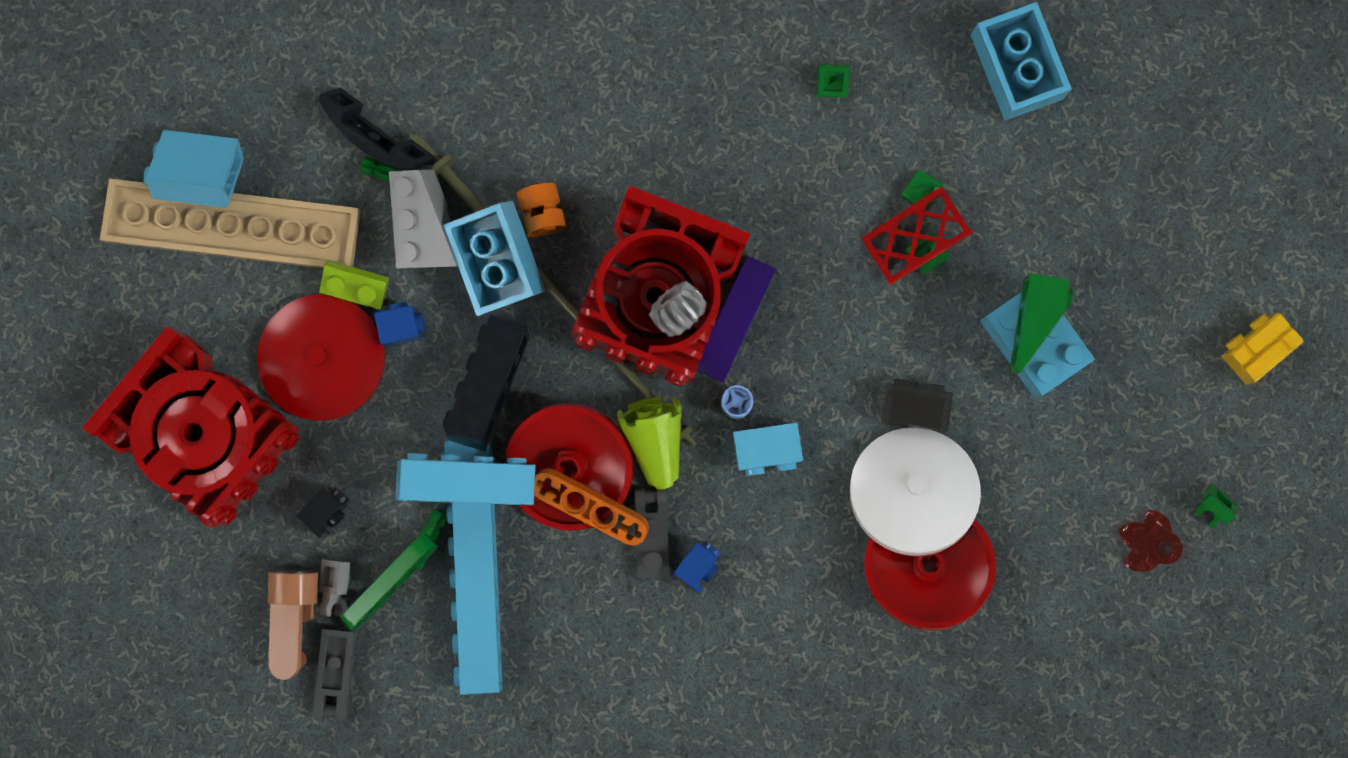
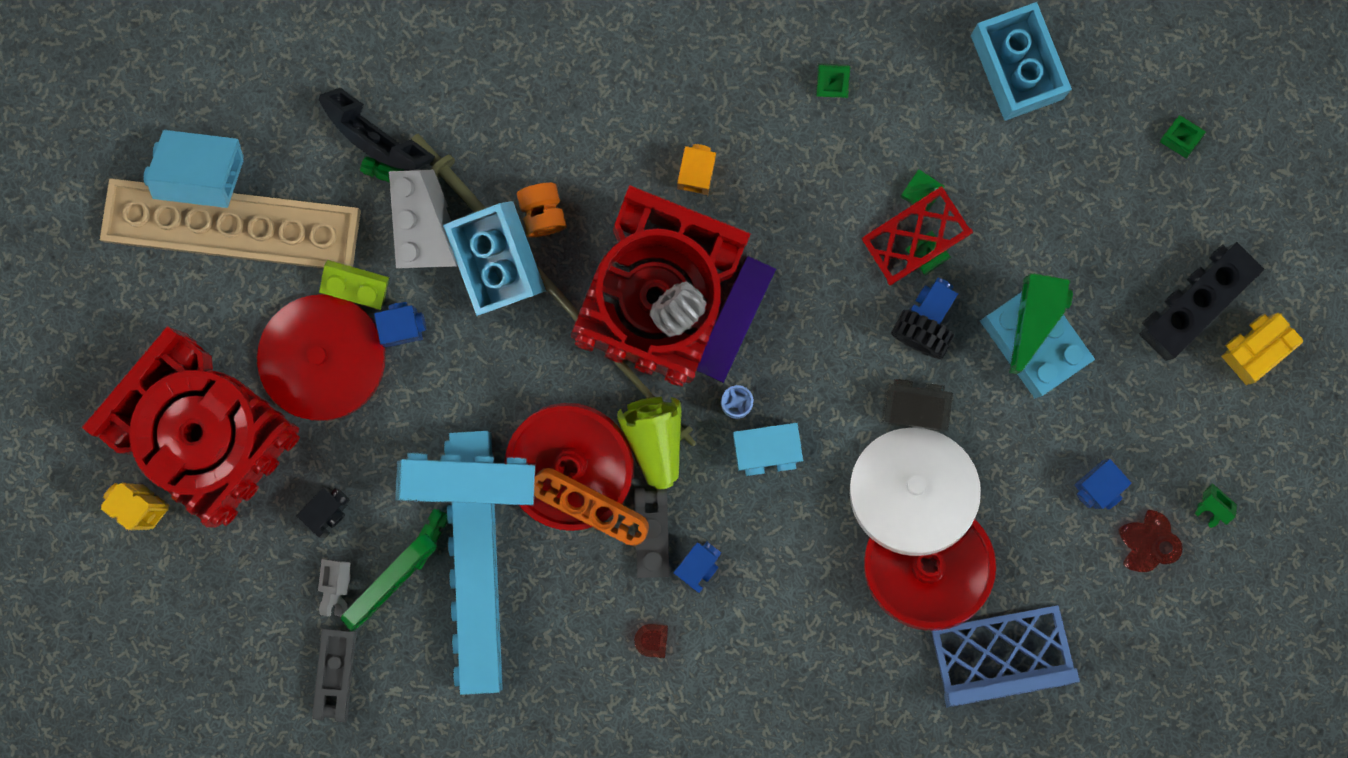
(134, 506): none -> yellow brick
(291, 603): nougat piece -> none
(486, 383): black brick -> none
(652, 640): none -> clear red tile
(696, 169): none -> light orange brick
(922, 334): none -> black tyre
(935, 300): none -> blue brick
(1010, 684): none -> medium blue fence
(1102, 486): none -> blue brick
(1182, 136): none -> green tile
(1239, 271): none -> black brick

